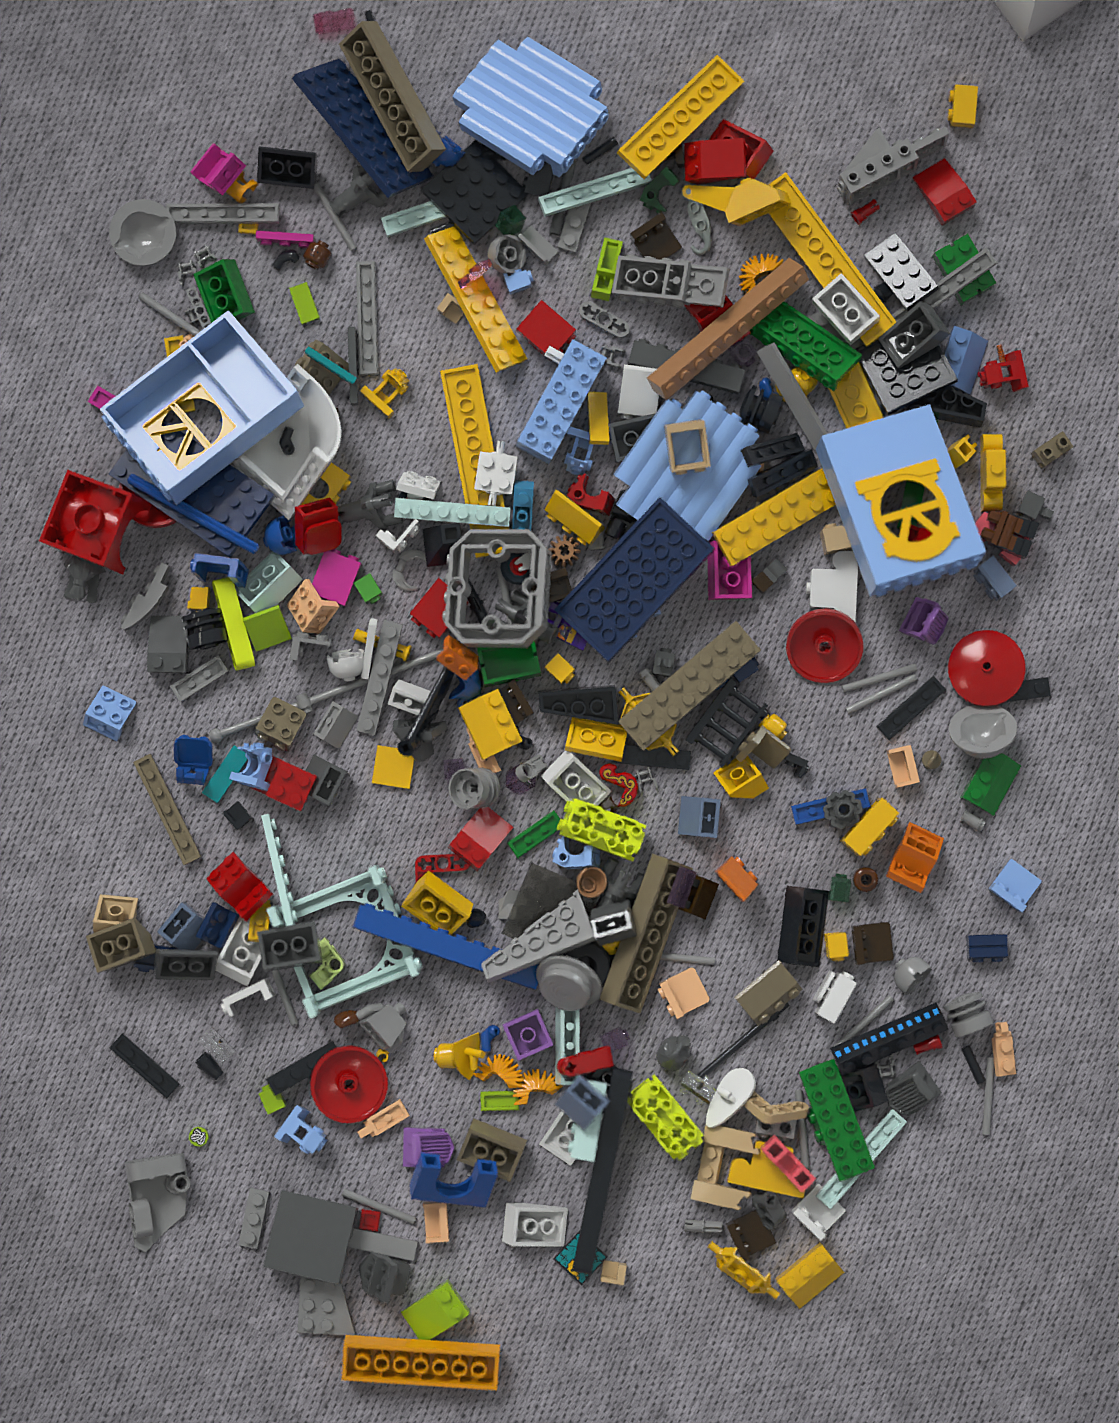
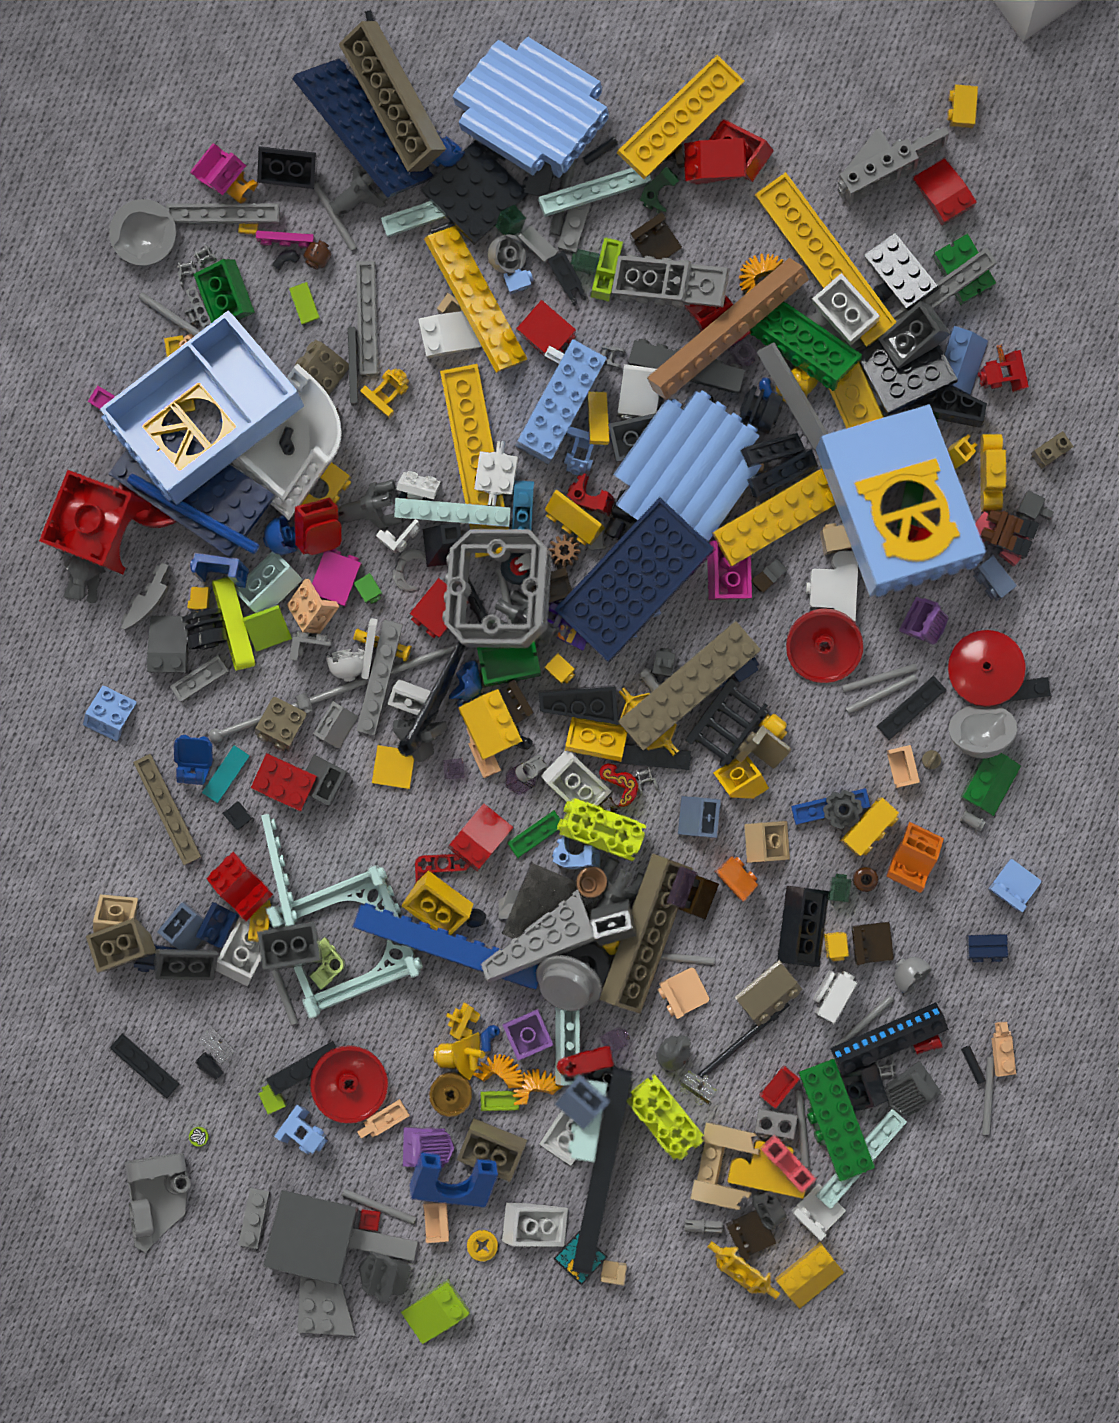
(257, 767): light blue tile -> none
(264, 986): white panel -> none
(325, 362): teal tile -> none
(334, 21): clear pink slope -> none
(380, 1022): light grey torso -> none
(420, 1362): light orange brick -> none
(447, 334): none -> white slope
(448, 1105): none -> pearl gold wheel
(458, 658): orange bracket -> none
(459, 1020): none -> yellow hips
(472, 1245): none -> yellow gear
(474, 788): light grey wheel -> none
(475, 273): clear pink slope -> none
(566, 276): none -> black hinge
(585, 261): none -> clear green brick
(589, 317): light grey beam -> none
(686, 426): tan window -> none
(730, 1096): white shield -> none
(740, 204): yellow slope -> none
(767, 841): none -> tan slope
(775, 1113): tan beam -> none
(779, 1086): none -> red panel
(802, 767): black bracket -> none
(861, 214): red pin -> none
(968, 1014): light grey wheel -> none

